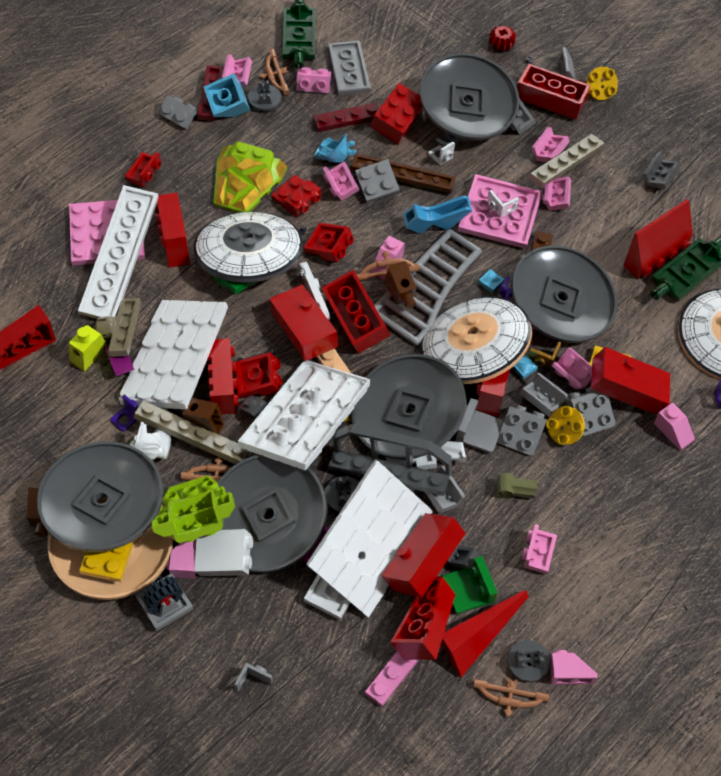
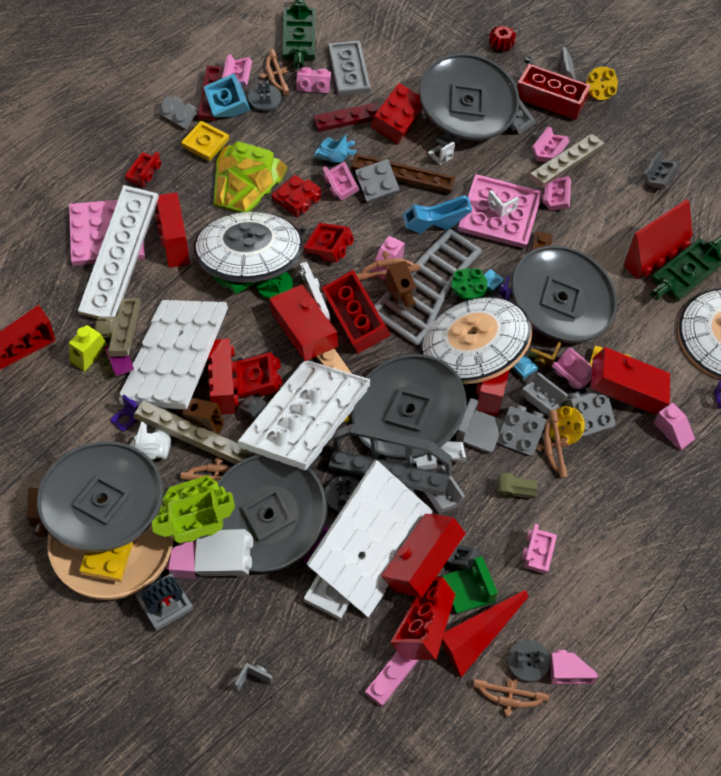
(205, 141): none -> yellow plate
(274, 286): none -> green plate
(469, 290): none -> green plate
(561, 469): none -> nougat piece

